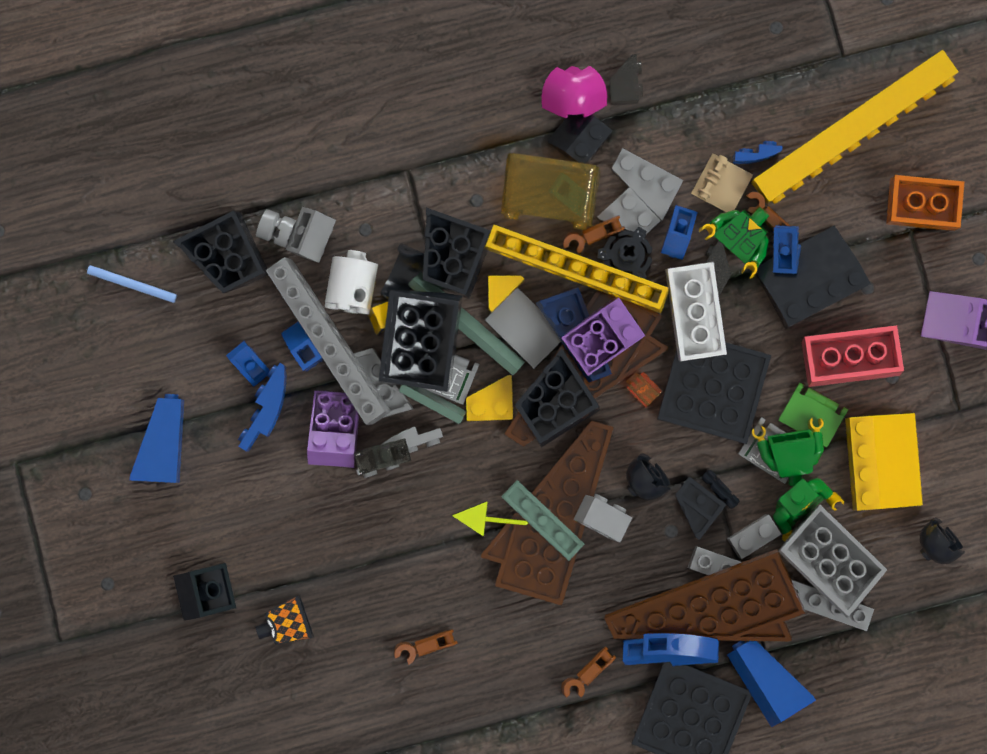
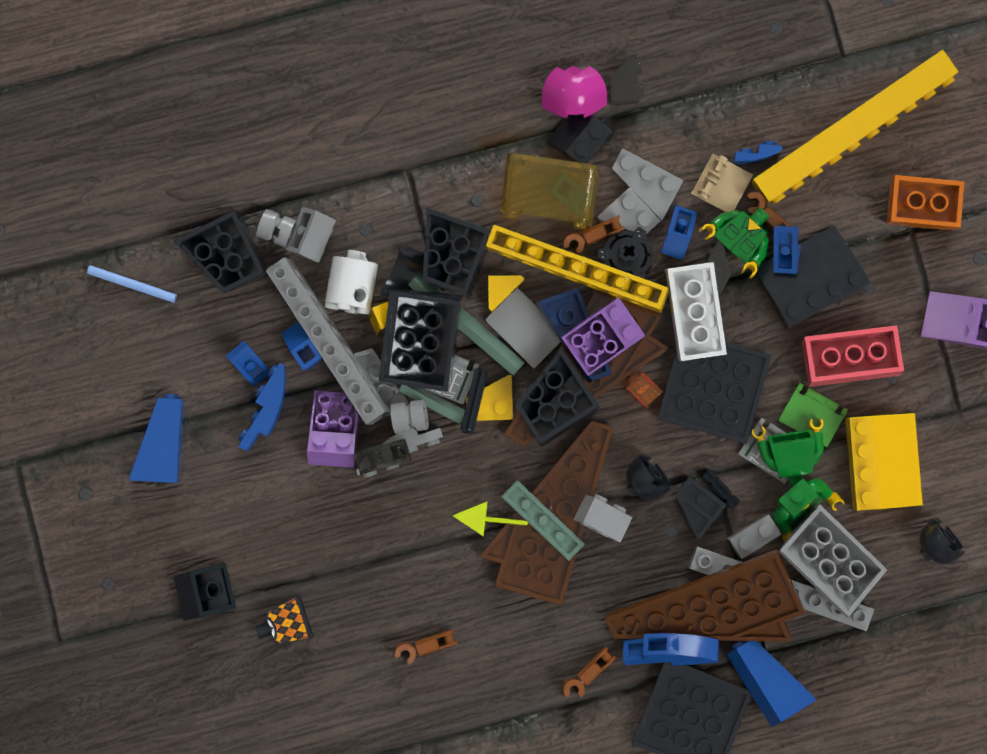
(409, 416): none -> light grey wheel
(474, 401): none -> black axle

